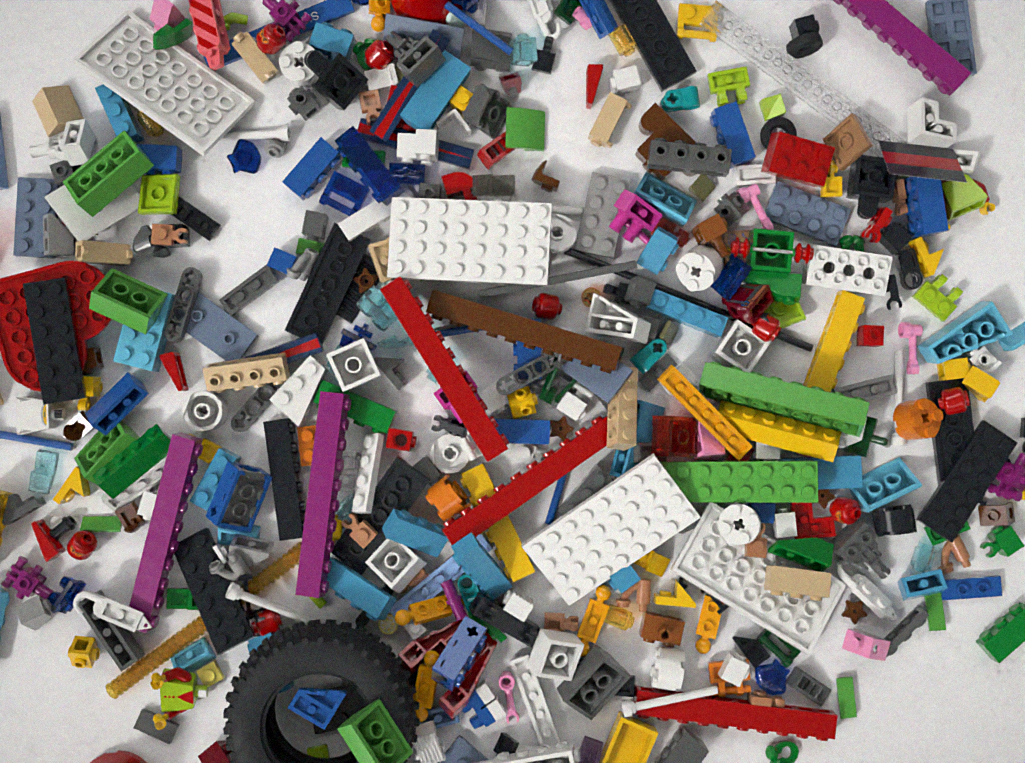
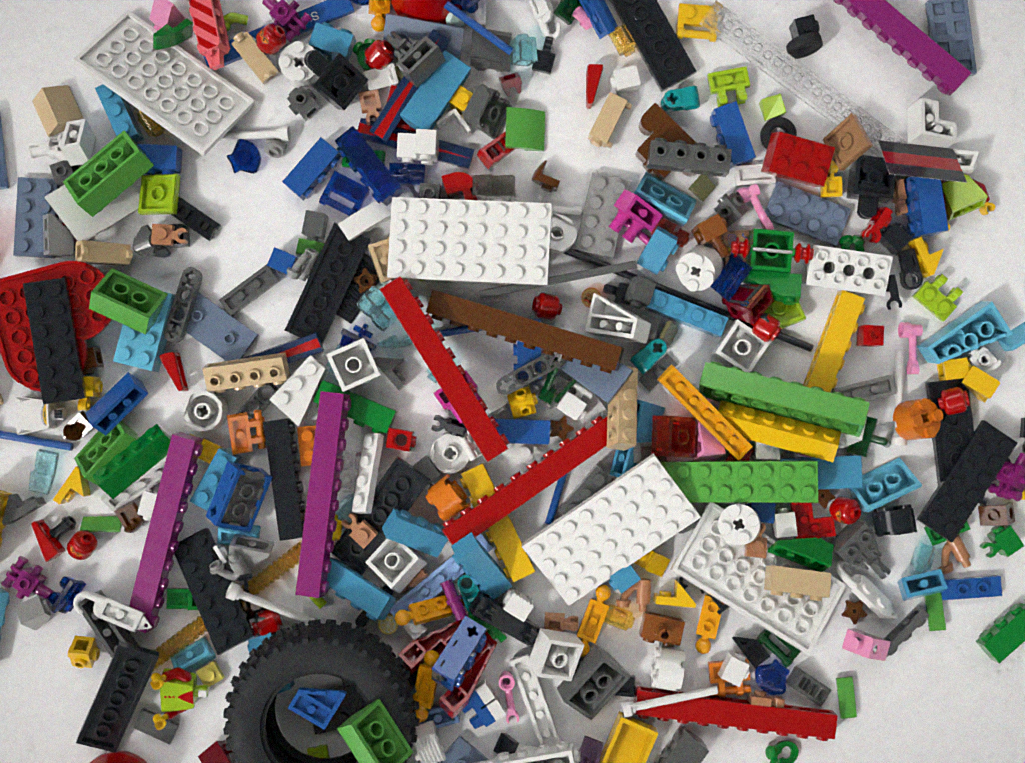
(117, 697): none -> black plate
(240, 435): none -> orange plate

